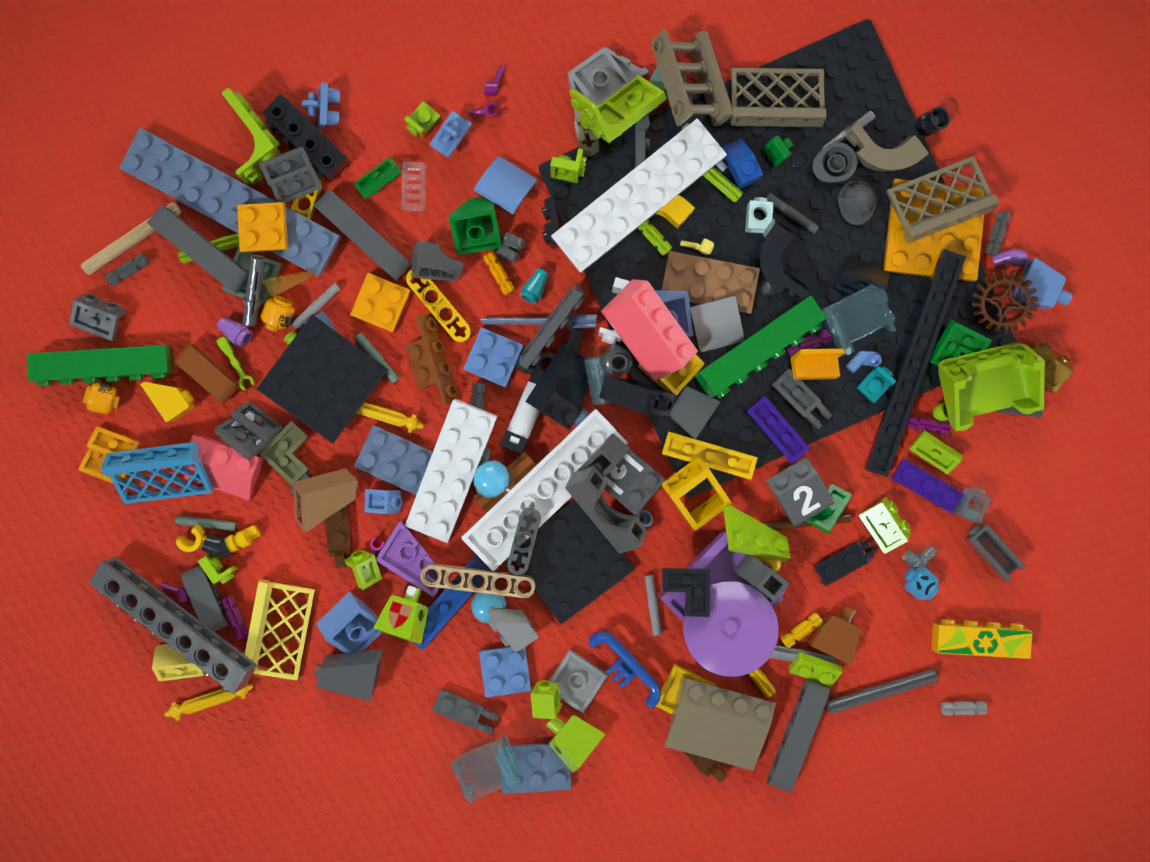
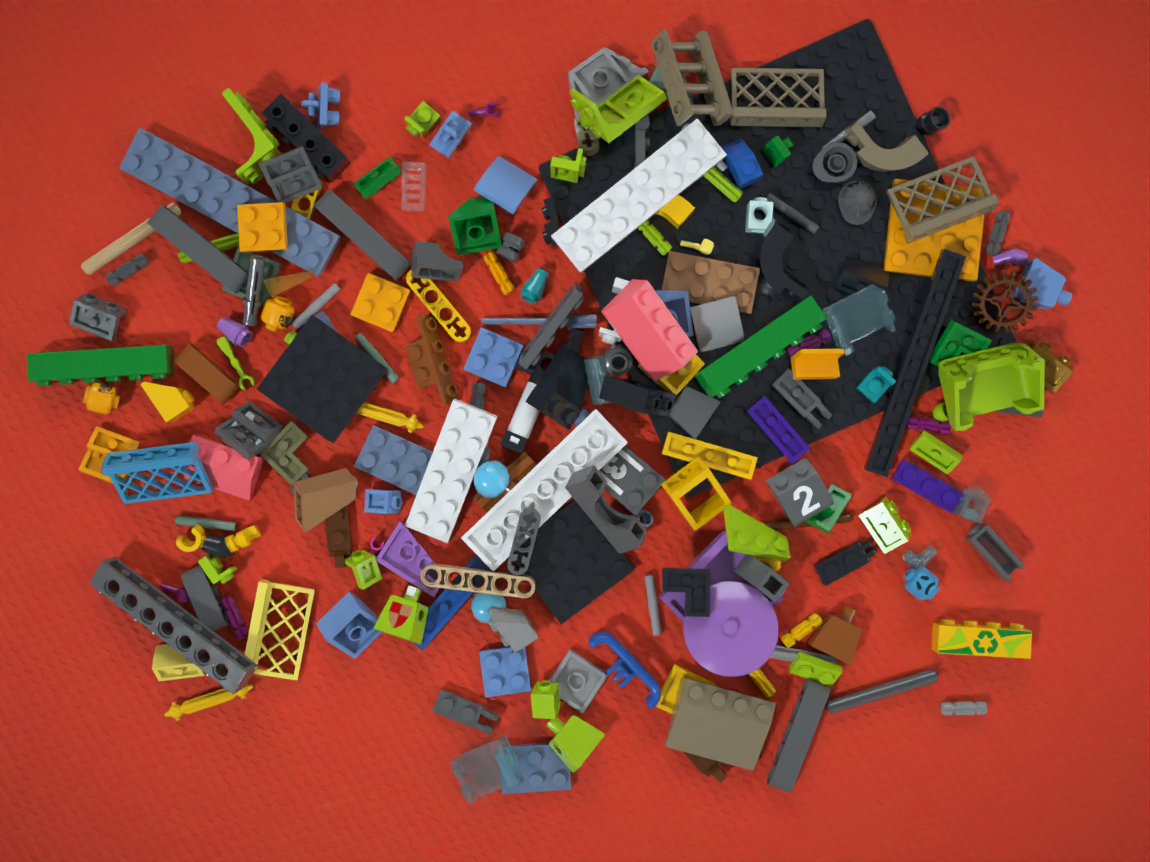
(350, 673): dark grey slope -> none
(491, 88): magenta hand -> none
(607, 455): dark grey slope -> none
(866, 358): medium blue arm -> none

